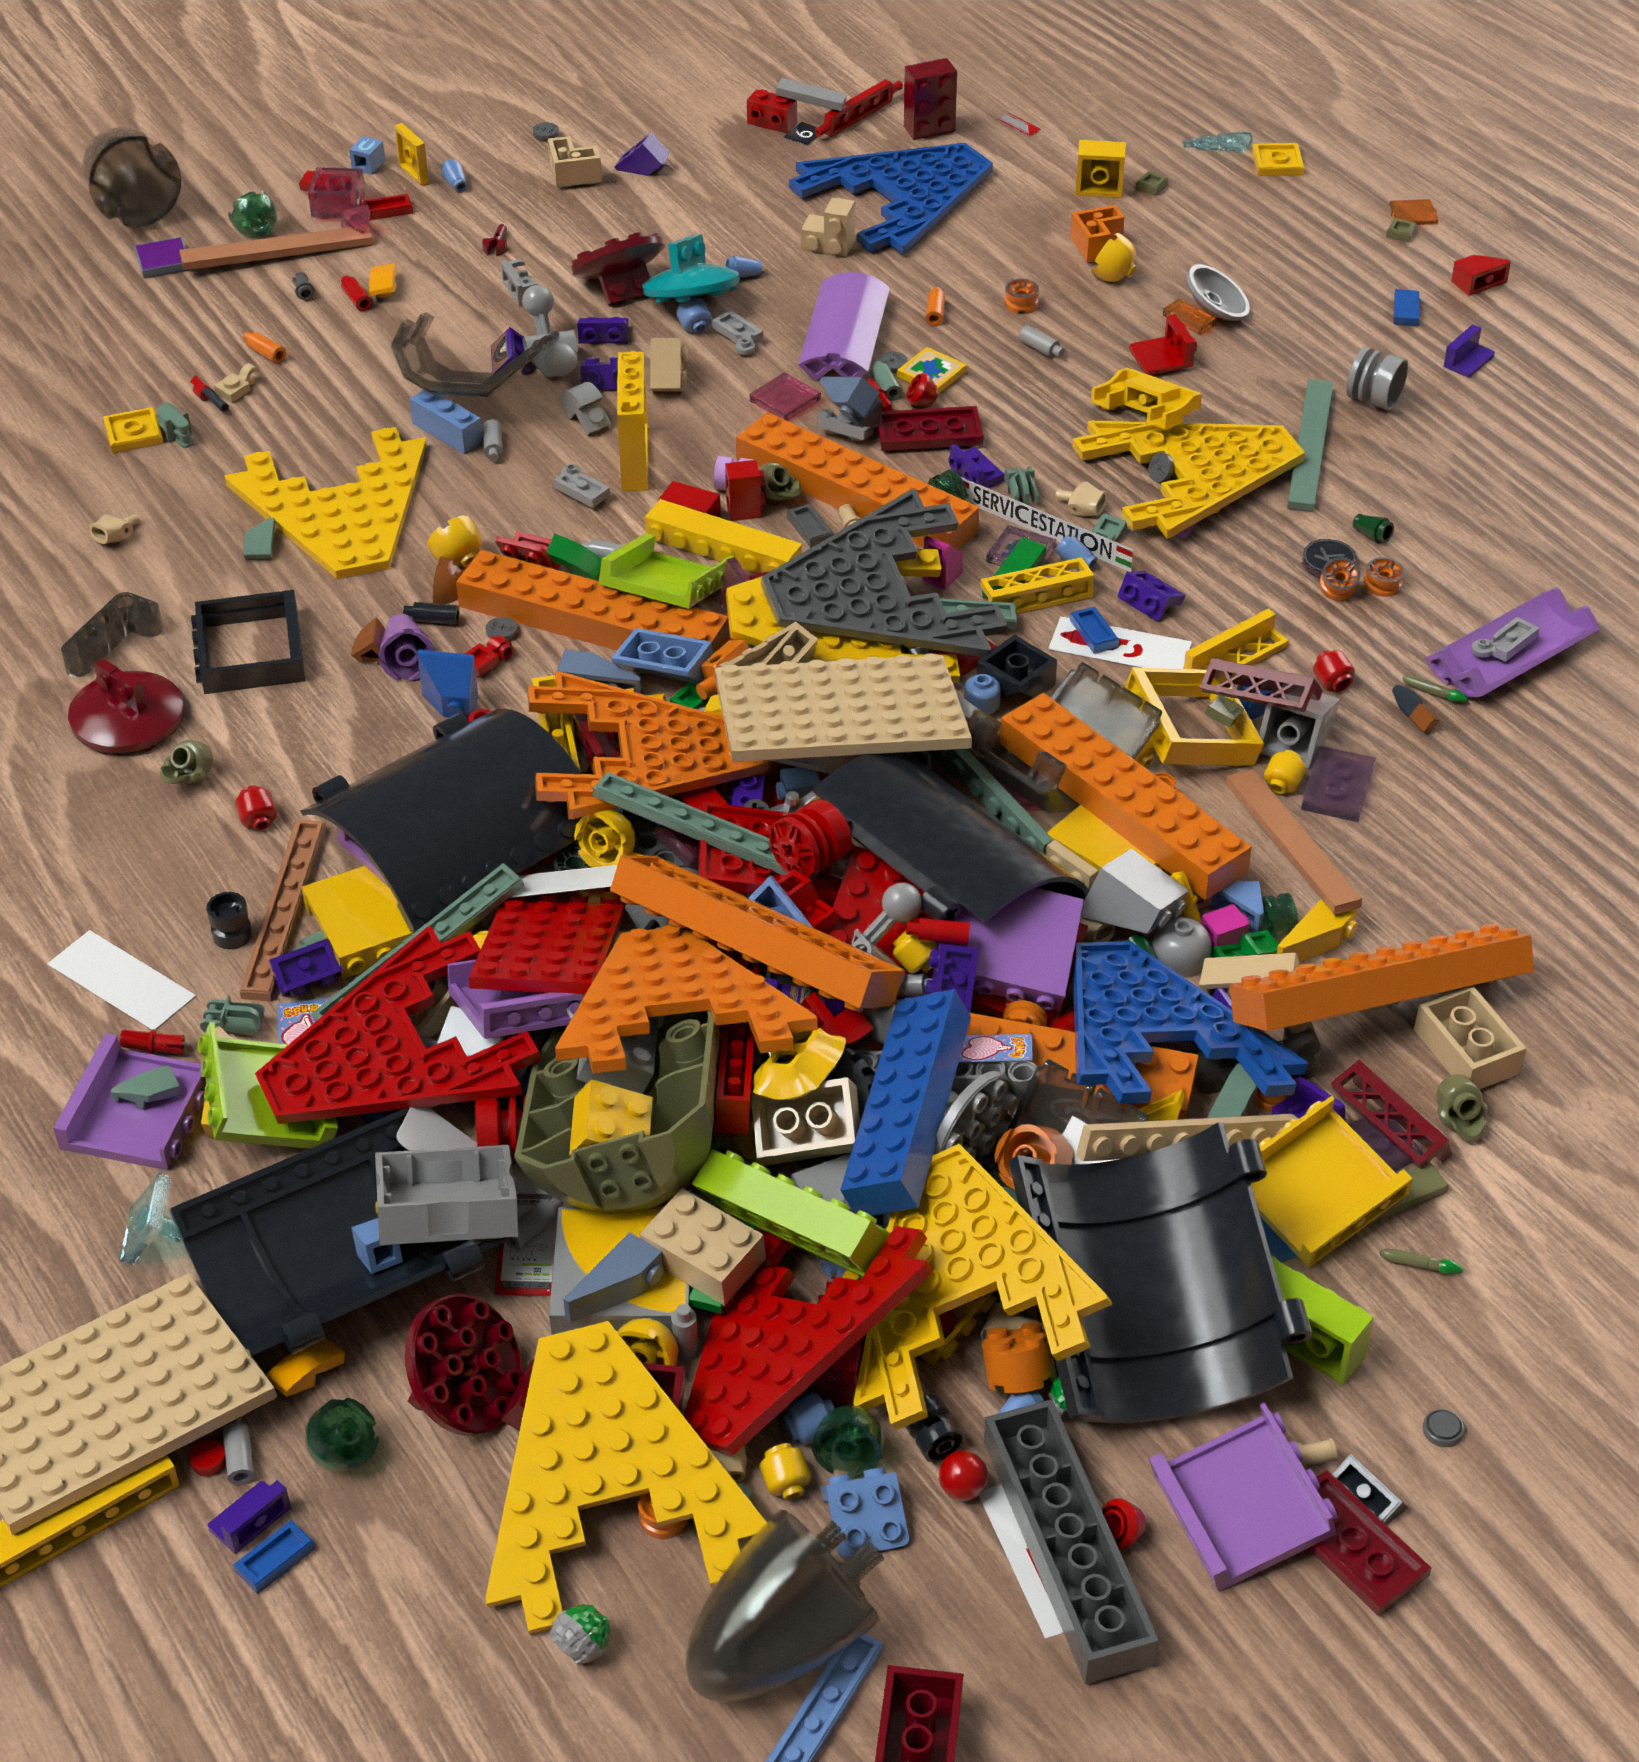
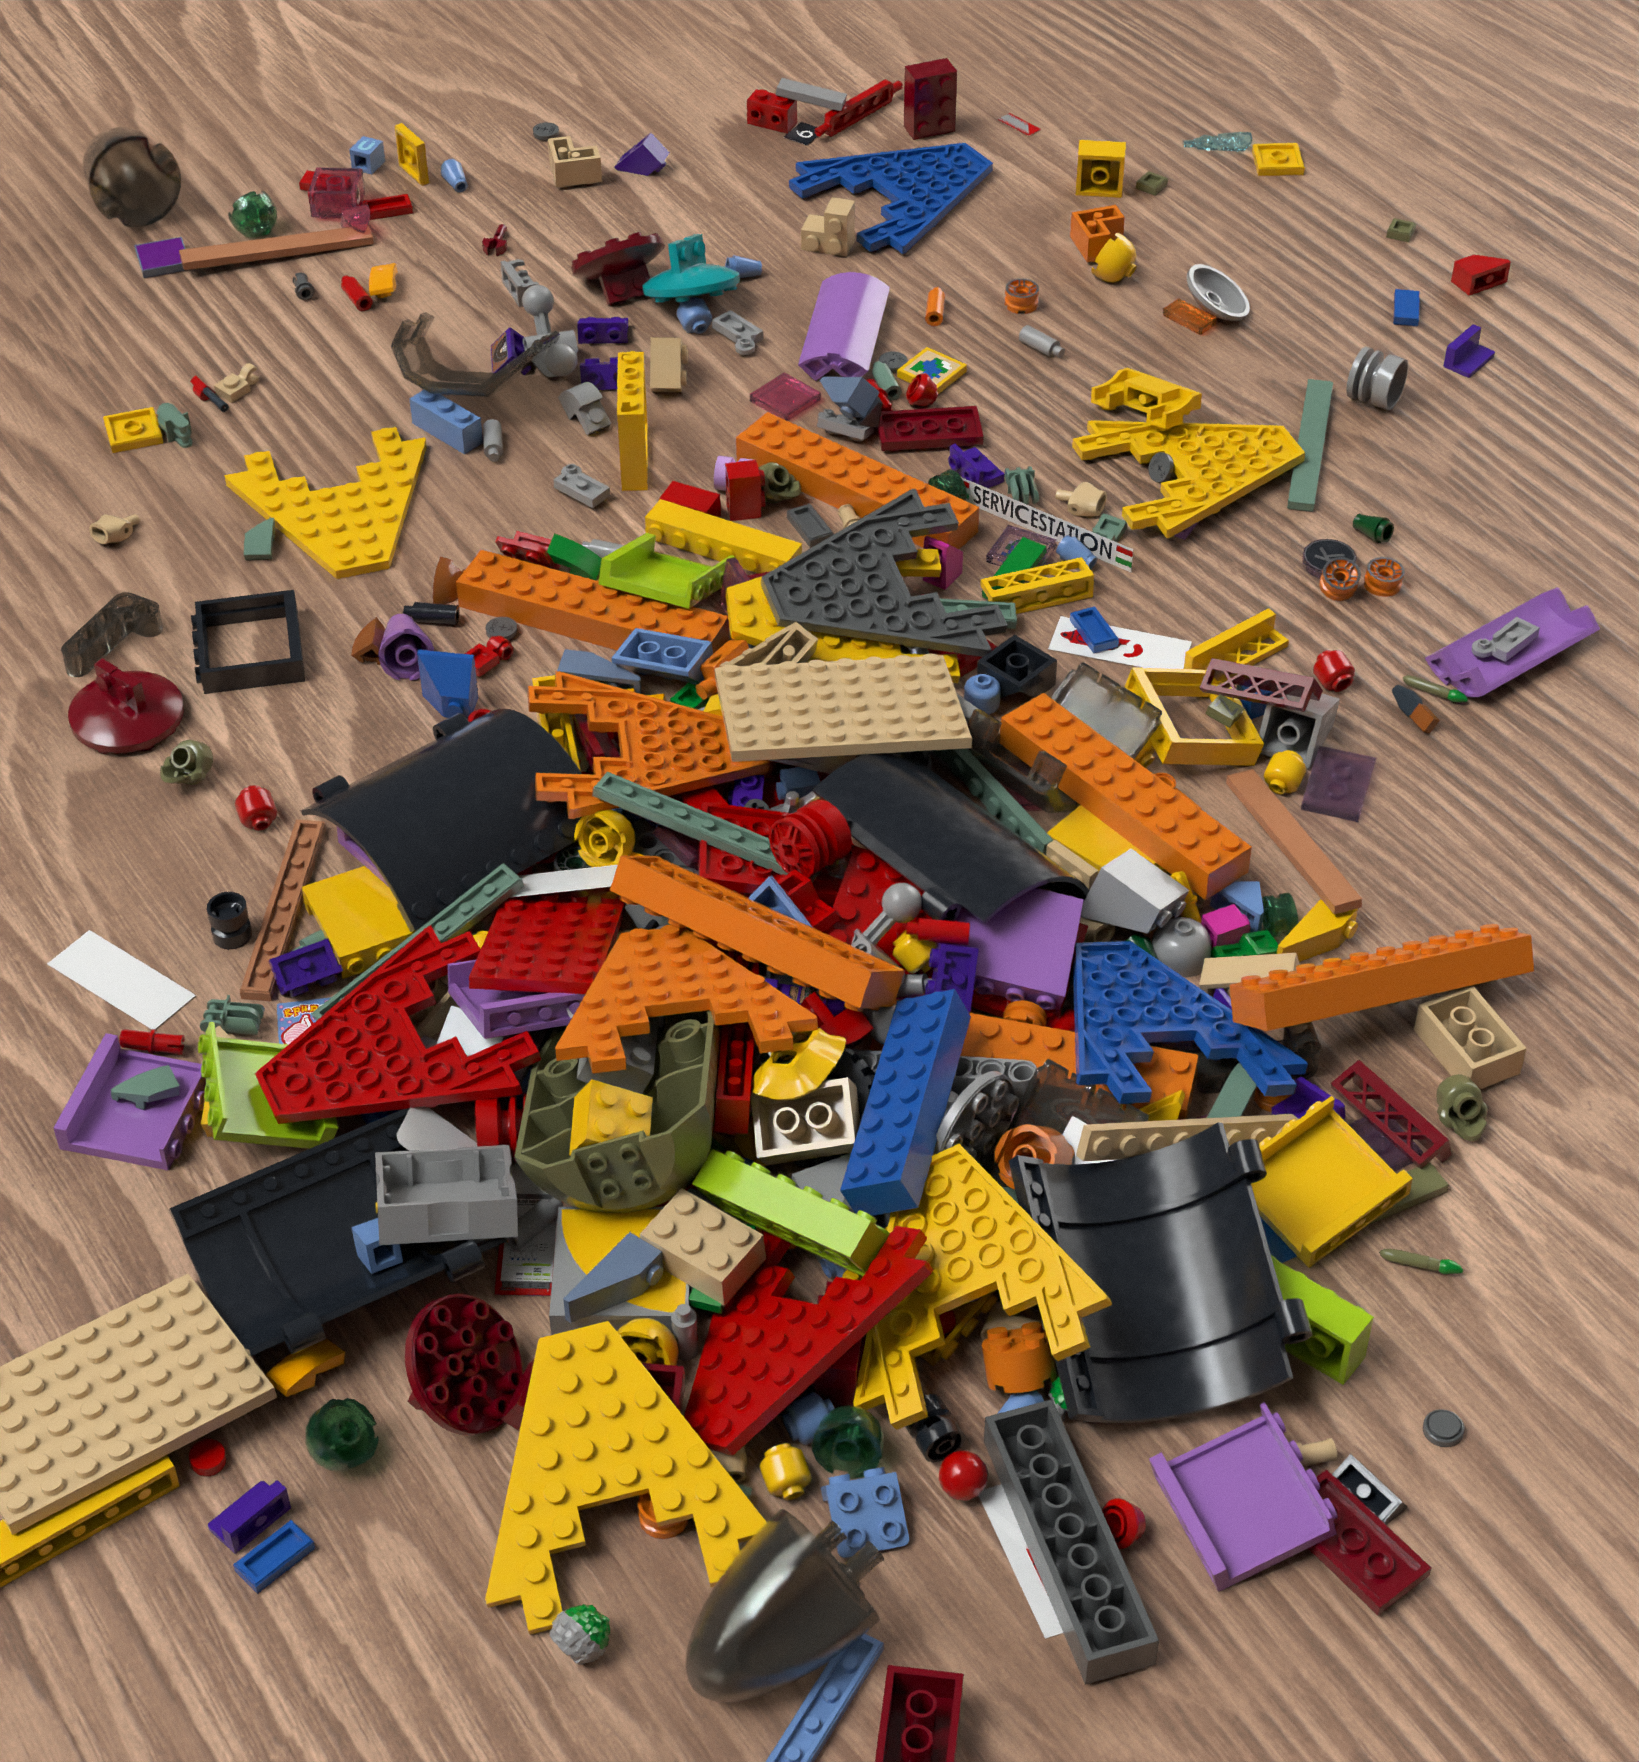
(148, 1220): clear light blue tile -> none
(238, 1452): light grey cylinder -> none
(265, 346): orange cylinder -> none
(458, 541): yellow cylinder -> none
(997, 1048): sticker -> none
(1149, 594): dark purple bracket -> none
(1168, 352): red bracket -> none
(1415, 211): clear orange piece -> none

